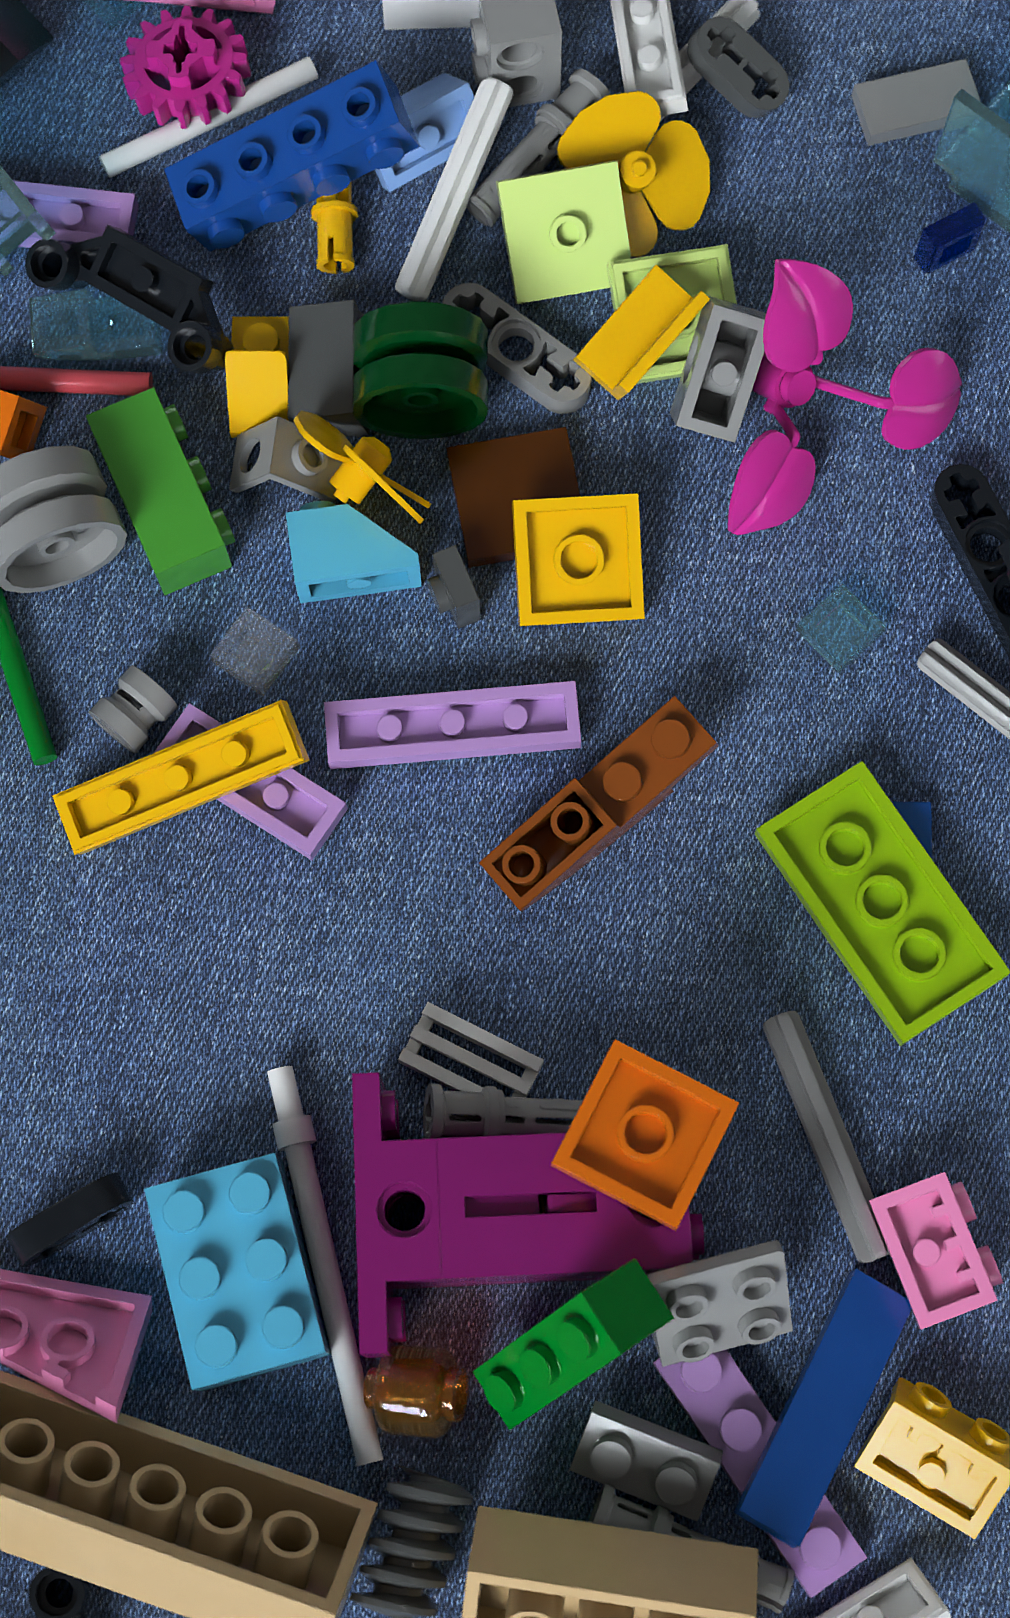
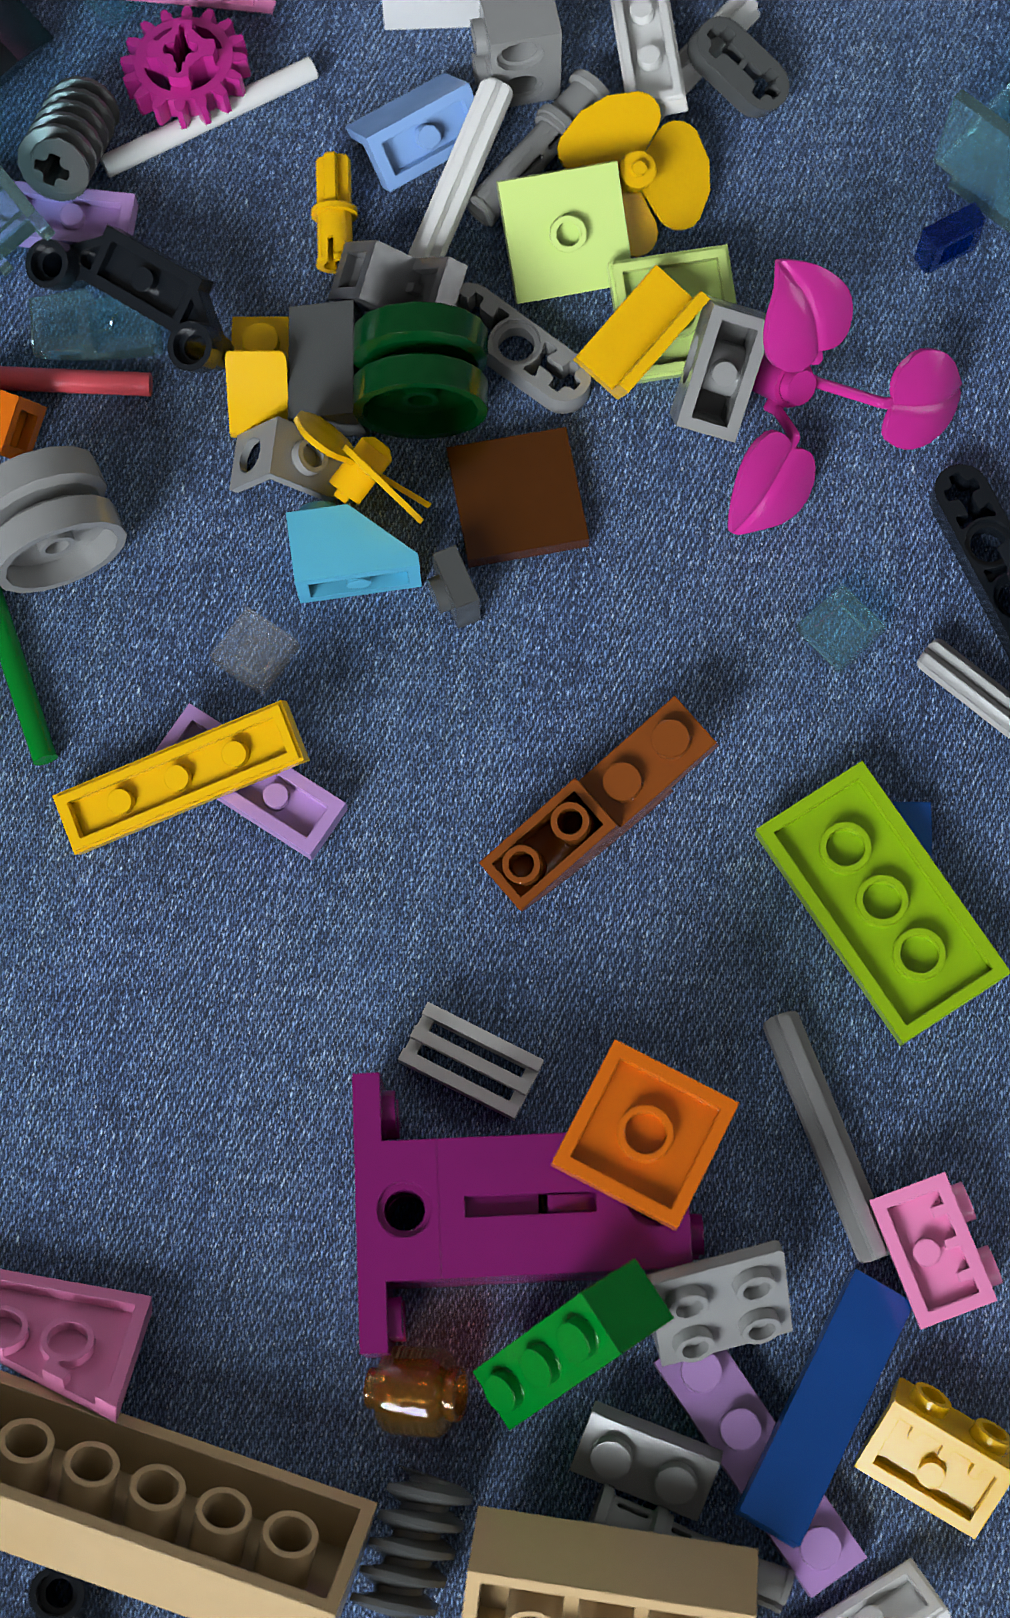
(68, 138): none -> dark grey piece
(70, 1219): black beam -> none
(128, 723): light grey wheel -> none
(162, 490): bright green brick -> none
(237, 1272): medium azure brick -> none
(292, 157): blue brick -> none
(295, 1135): white bar -> none
(382, 276): none -> flat silver slope
(452, 725): lavender plate -> none
(489, 1113): light grey pin -> none
(578, 559): yellow plate -> none
(910, 101): light grey tile -> none

